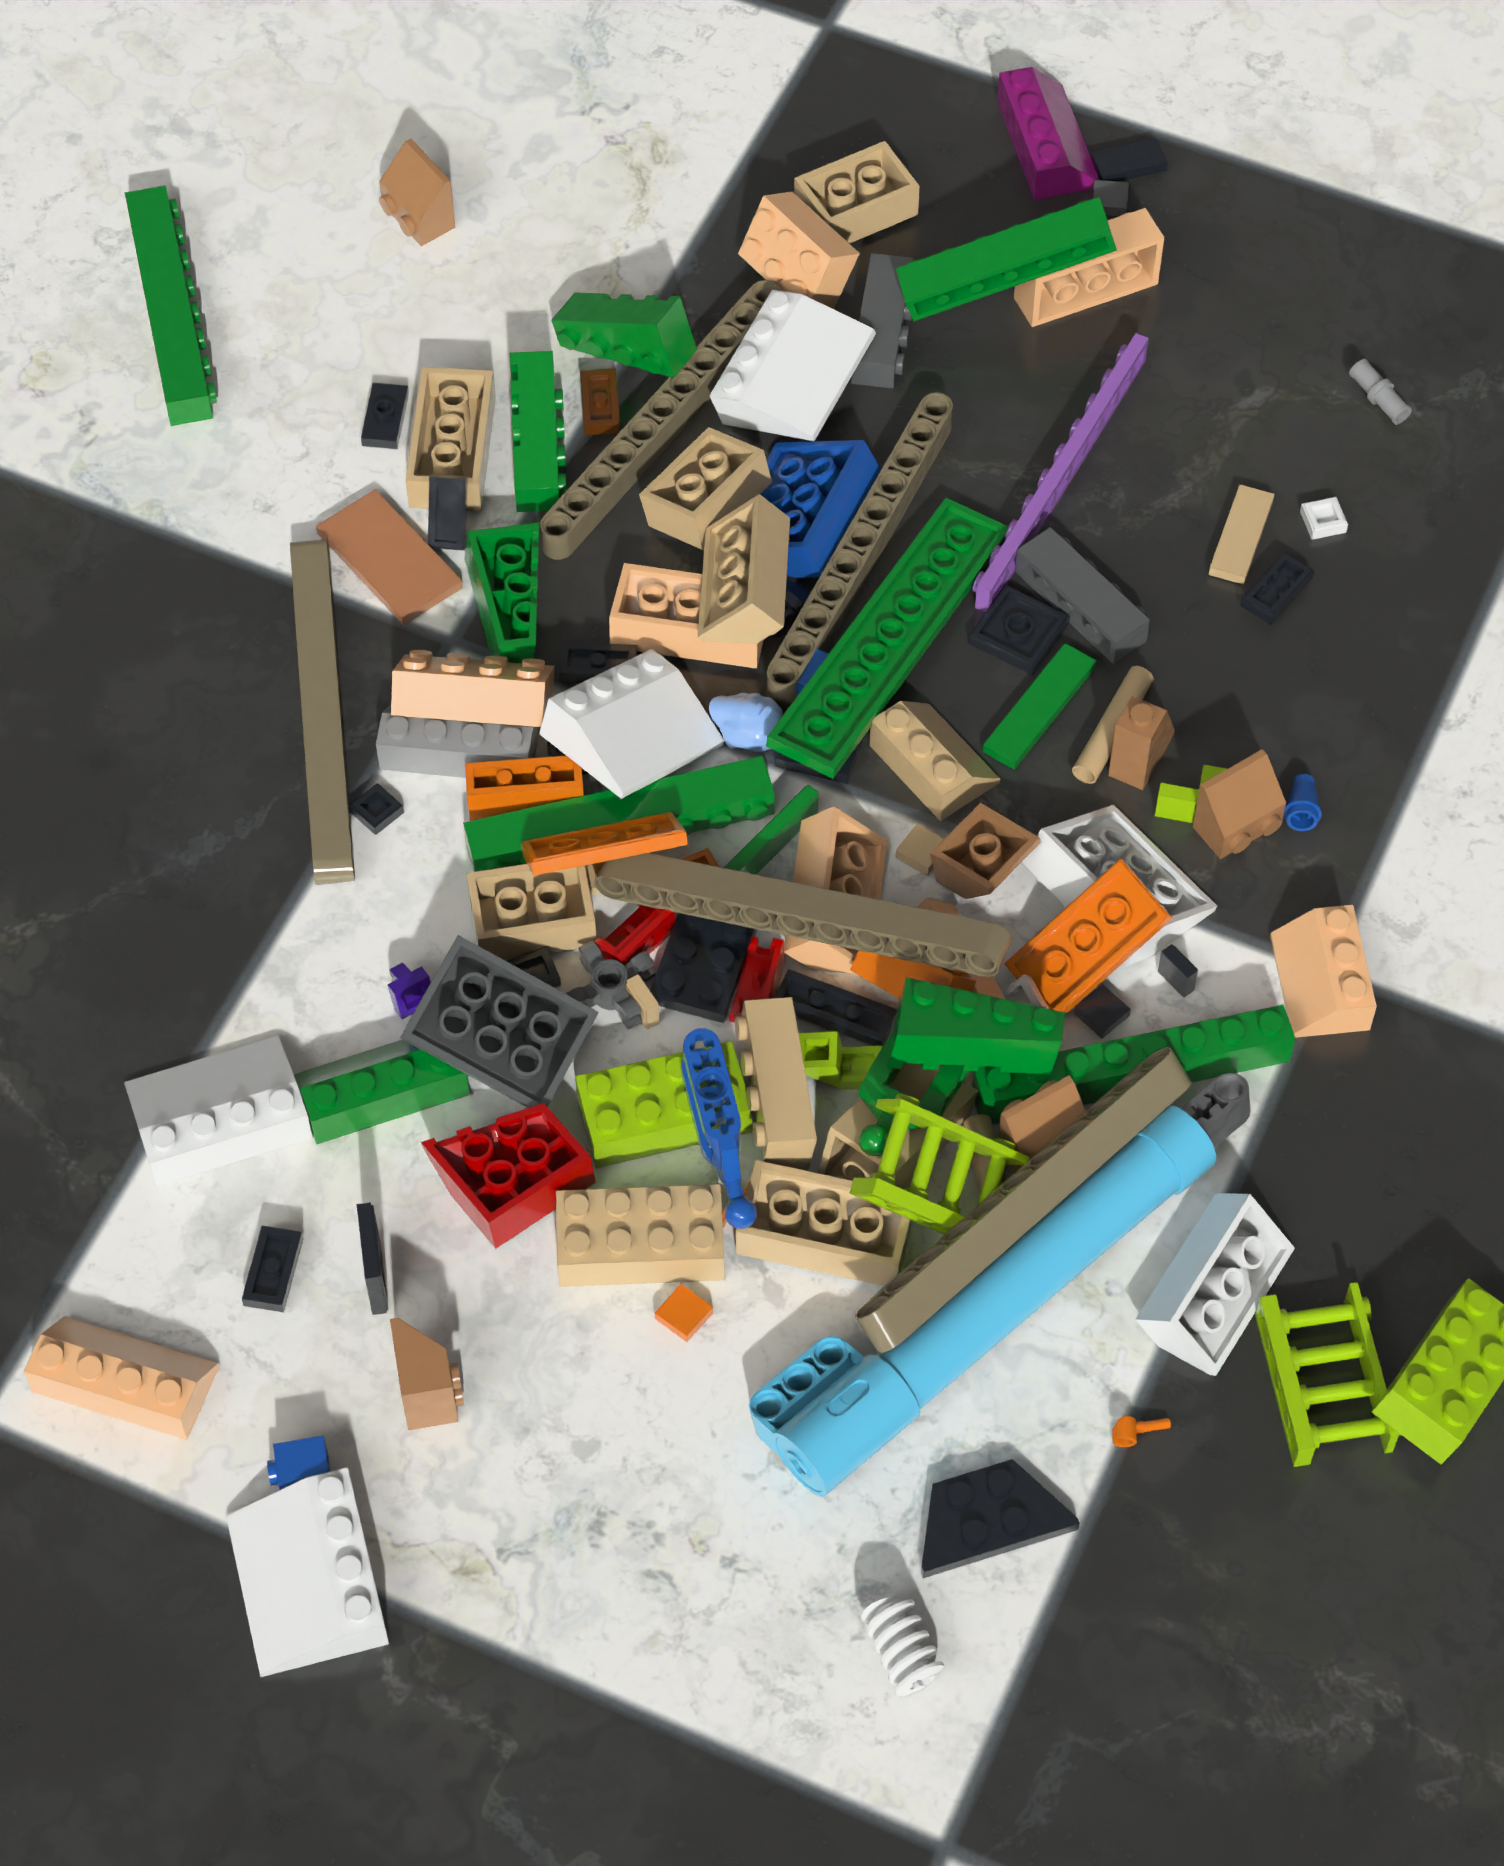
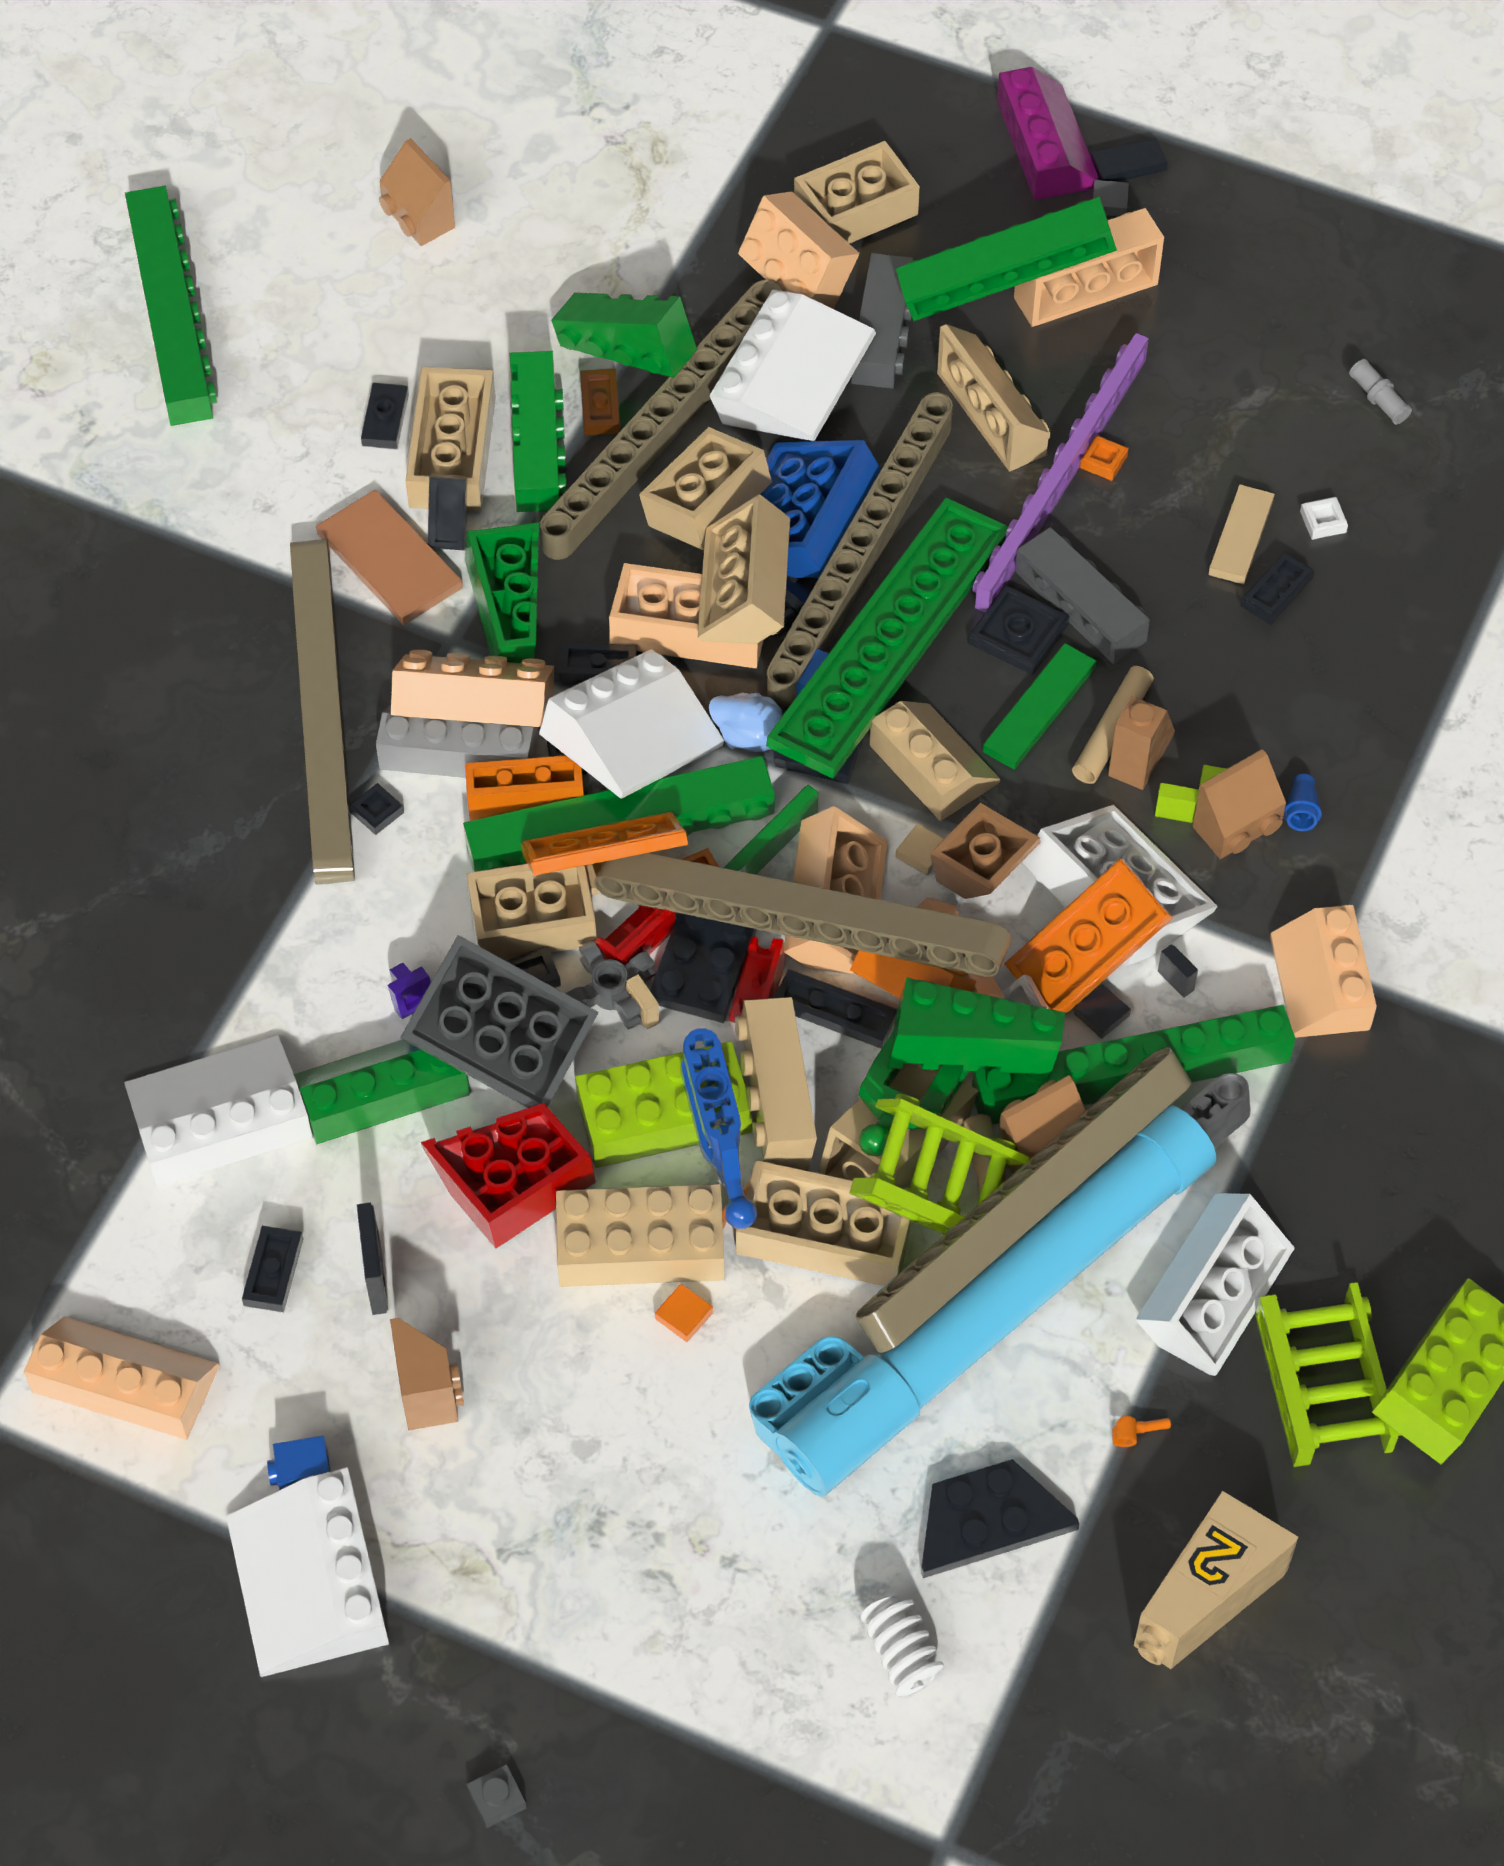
(496, 1796): none -> dark grey plate
(834, 1064): lime slope -> none
(991, 398): none -> tan slope
(1104, 458): none -> orange tile
(1217, 1576): none -> tan slope

